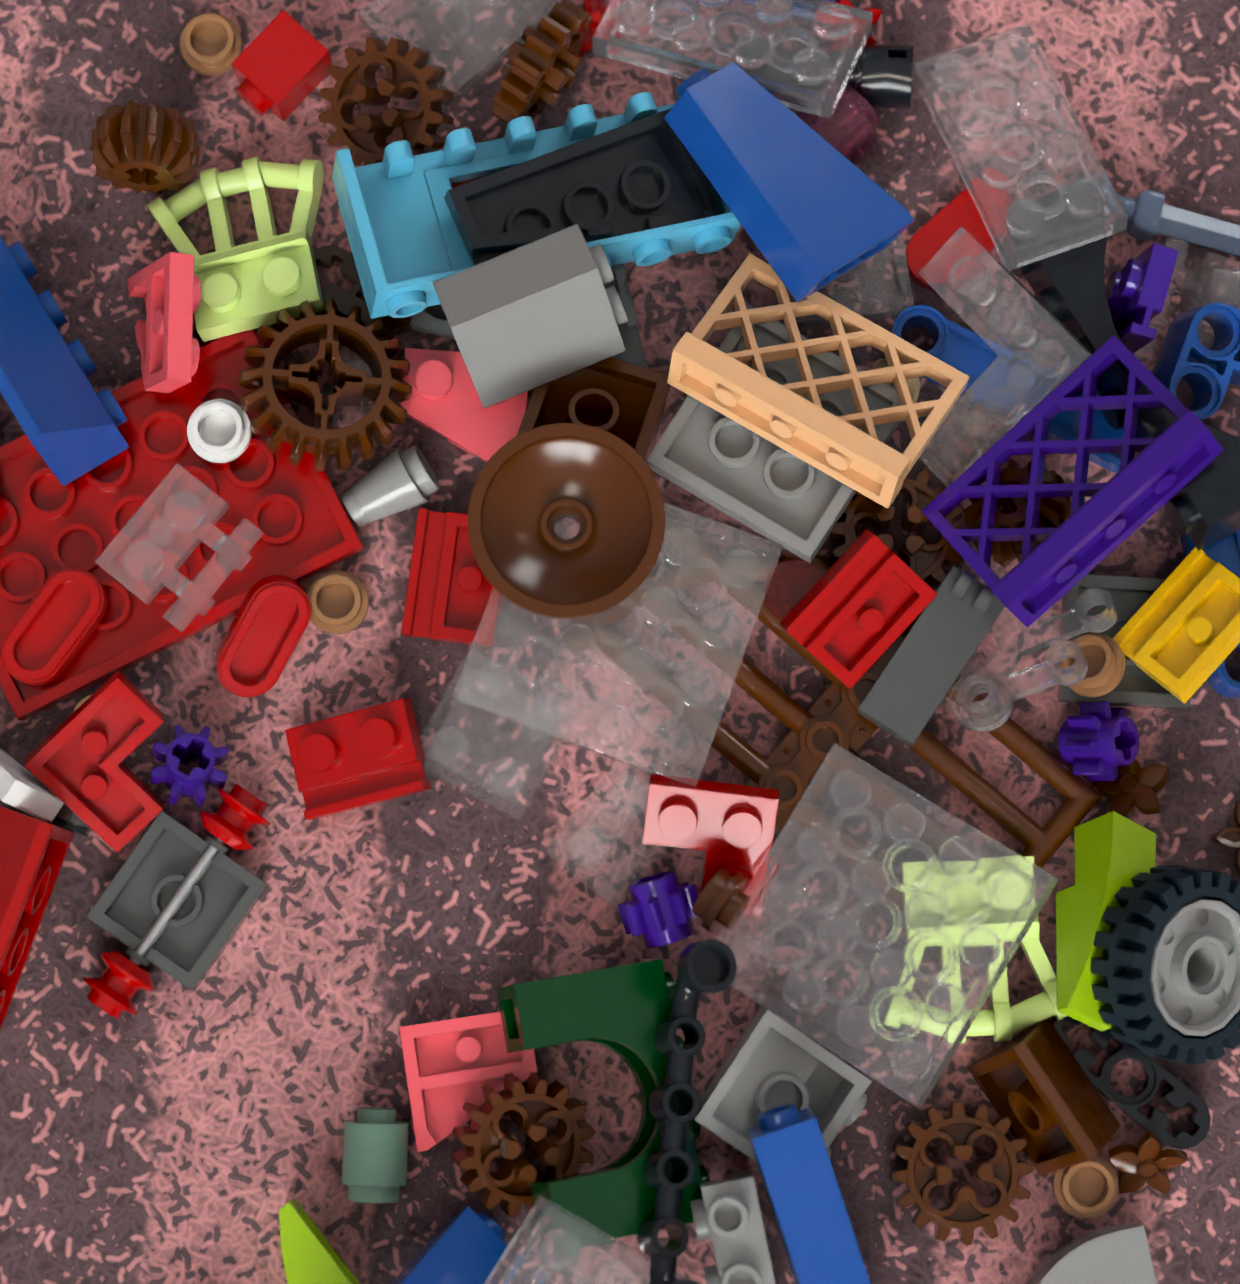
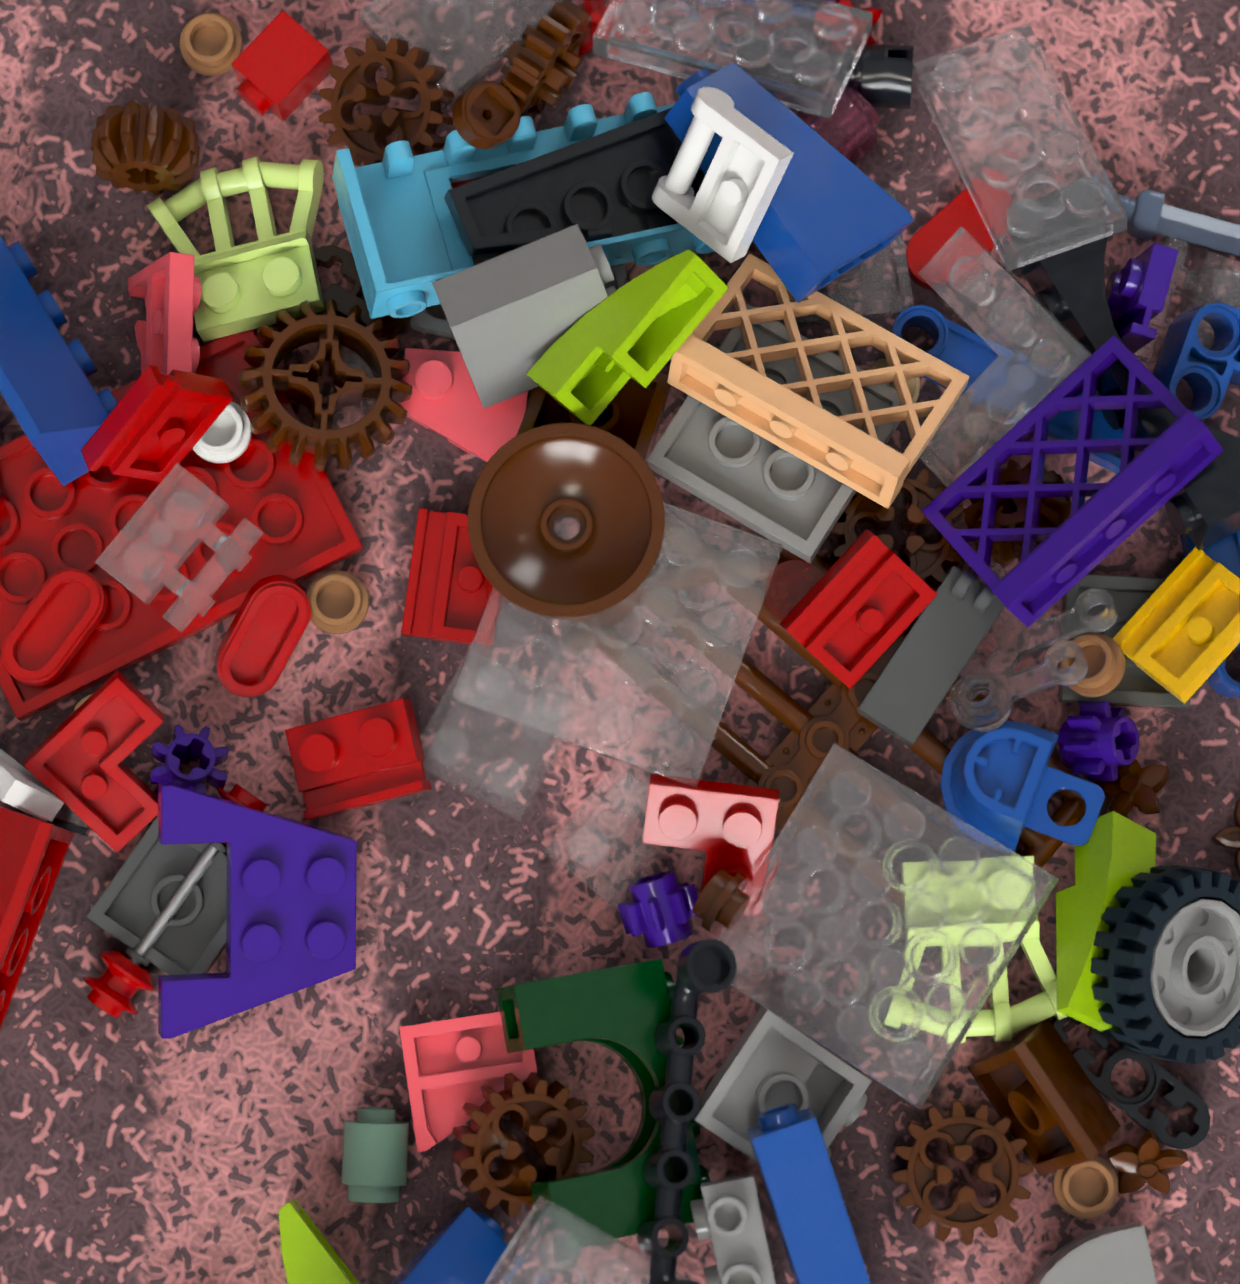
(156, 423): none -> red plate
(285, 907): none -> dark purple wing
(392, 486): light grey cone -> none
(486, 115): none -> reddish brown tile
(628, 335): none -> lime slope
(737, 182): none -> white plate
(1004, 784): none -> blue container

